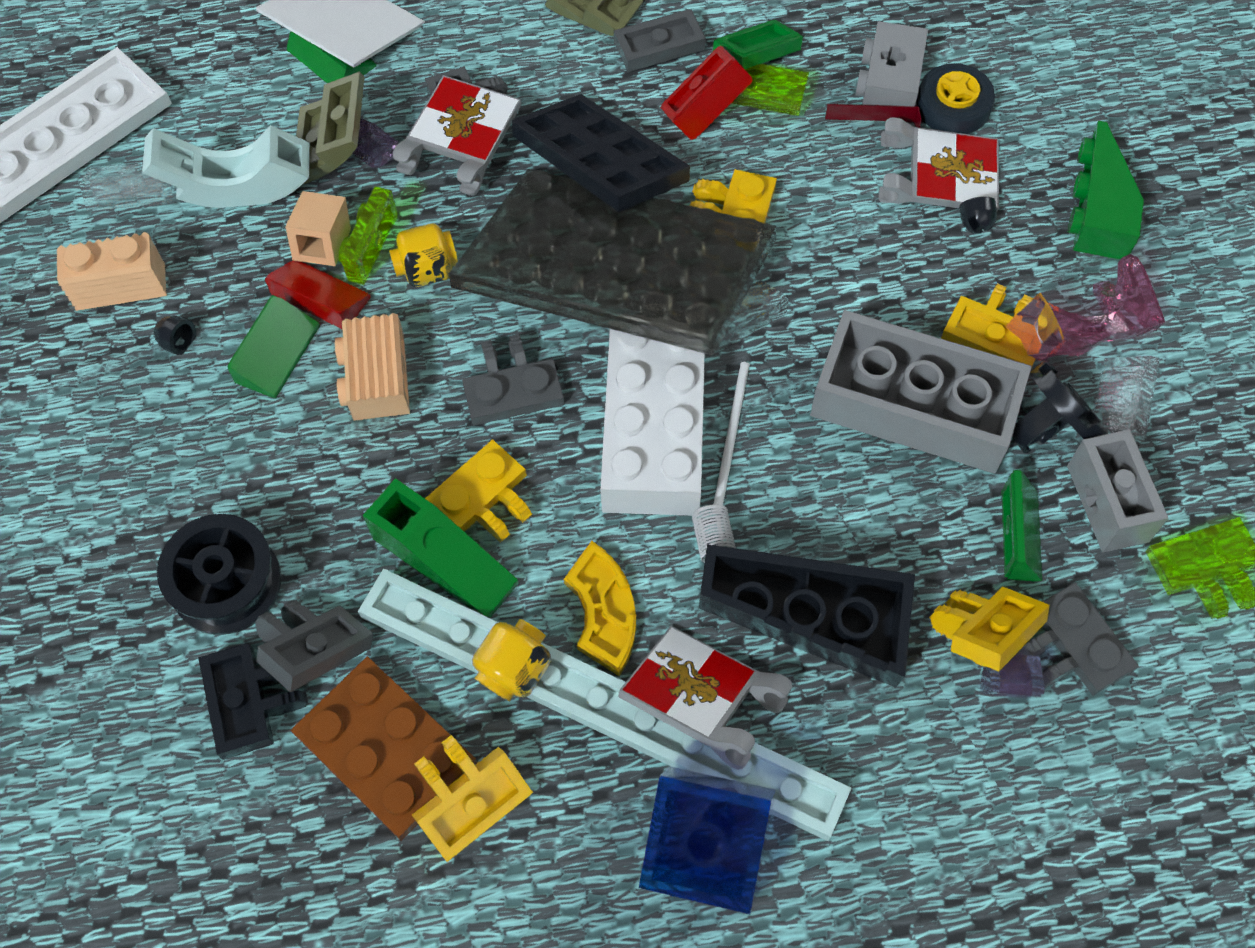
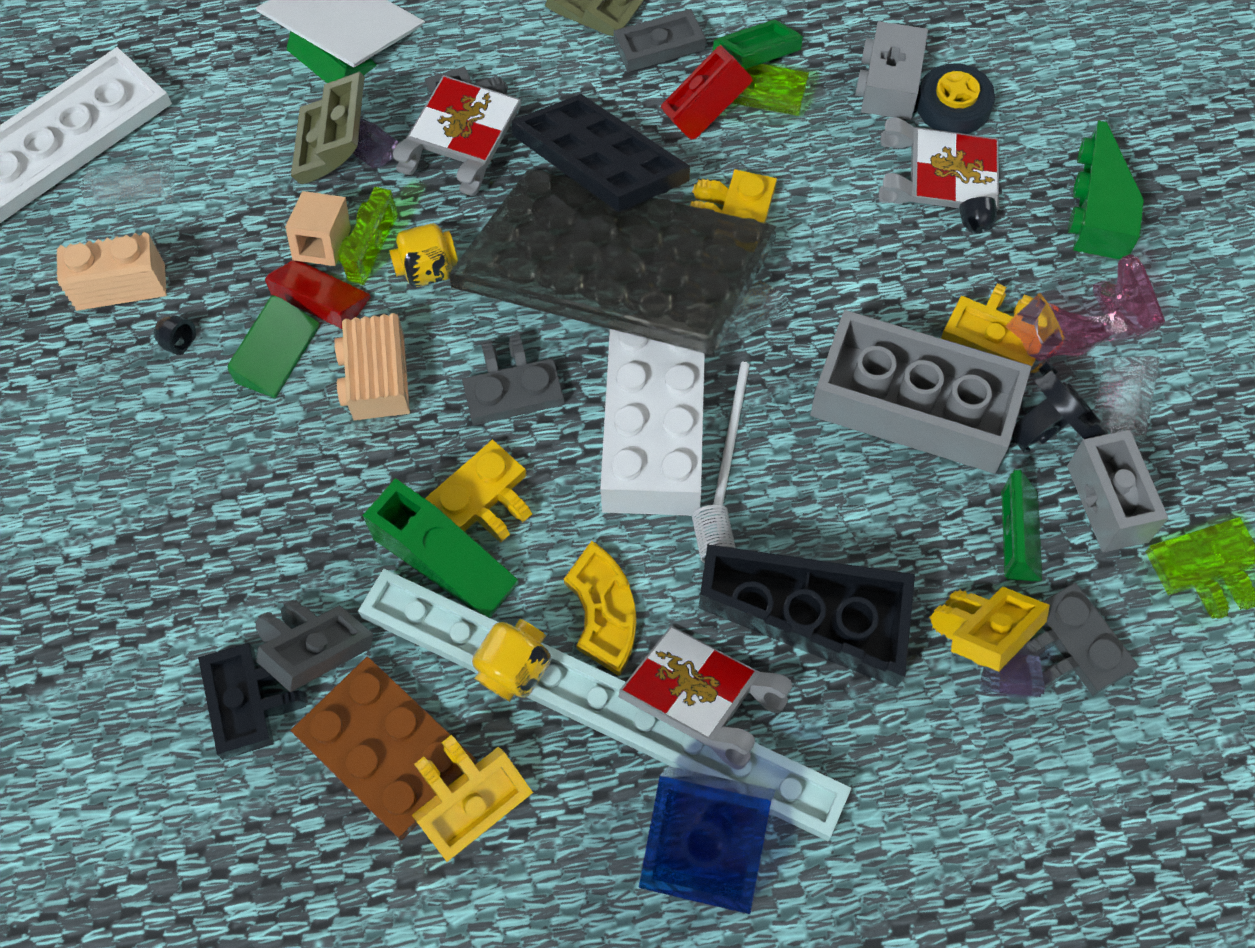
(219, 574): black wheel -> none
(233, 178): light aqua arch -> none
(873, 113): dark red piece -> none

